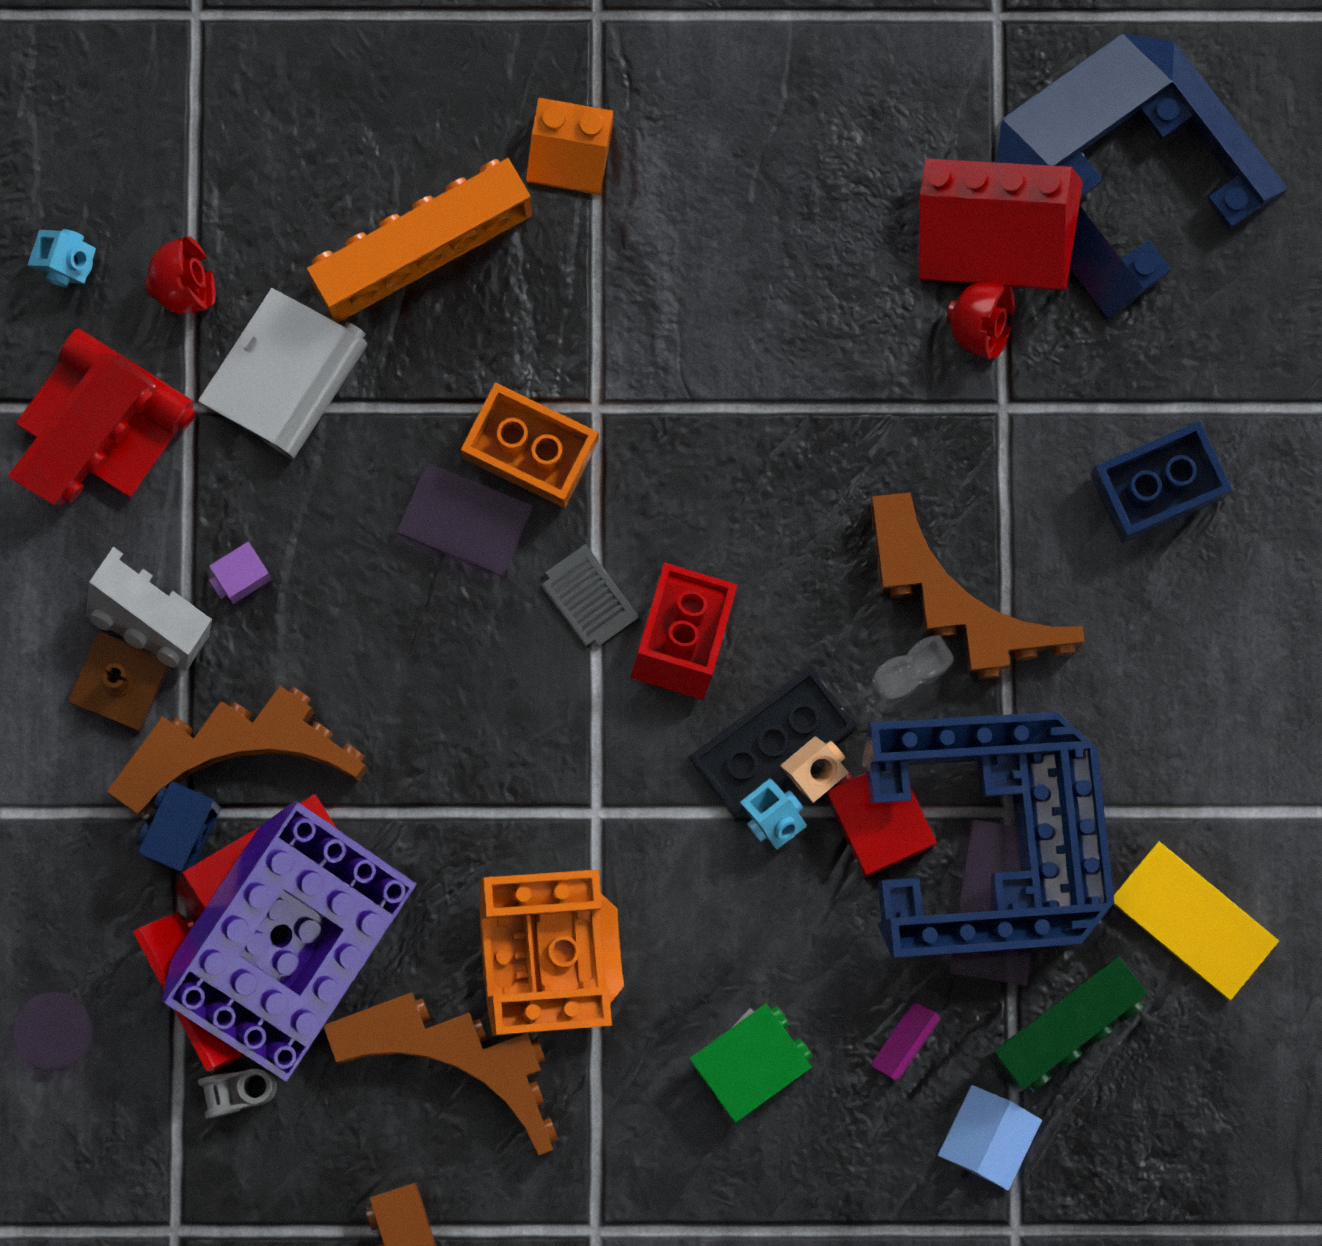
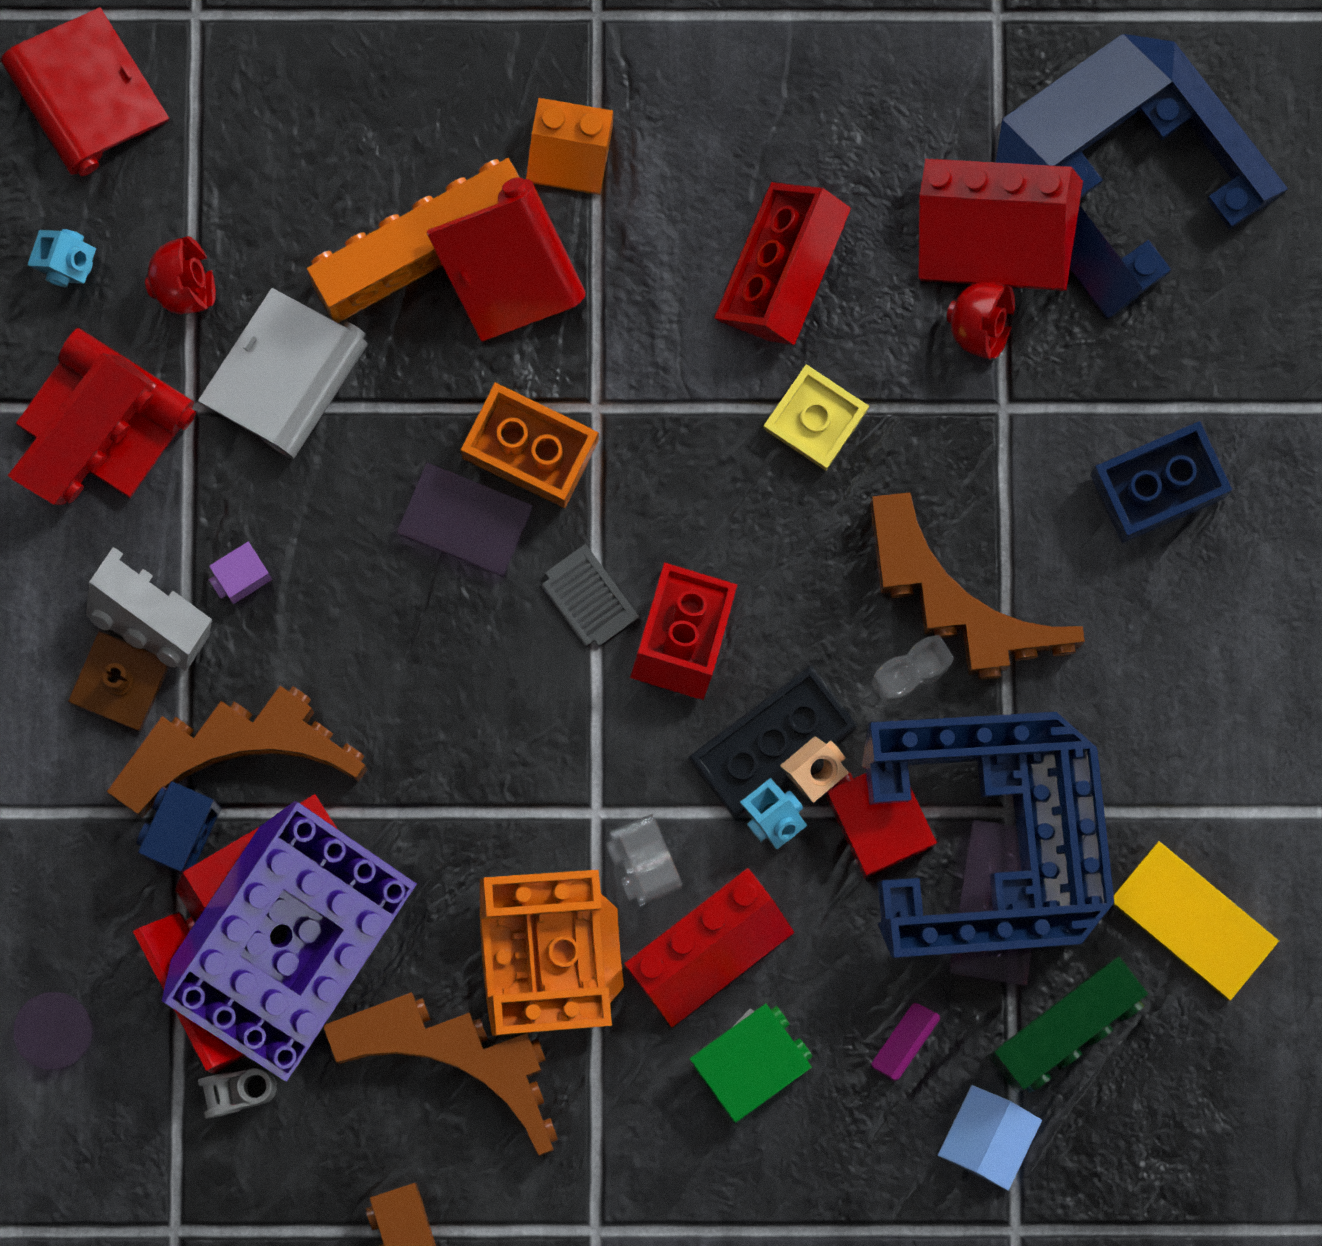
(83, 89): none -> red door
(508, 262): none -> red door
(644, 859): none -> clear brick
(709, 947): none -> red slope
(783, 262): none -> red slope
(816, 417): none -> light yellow plate

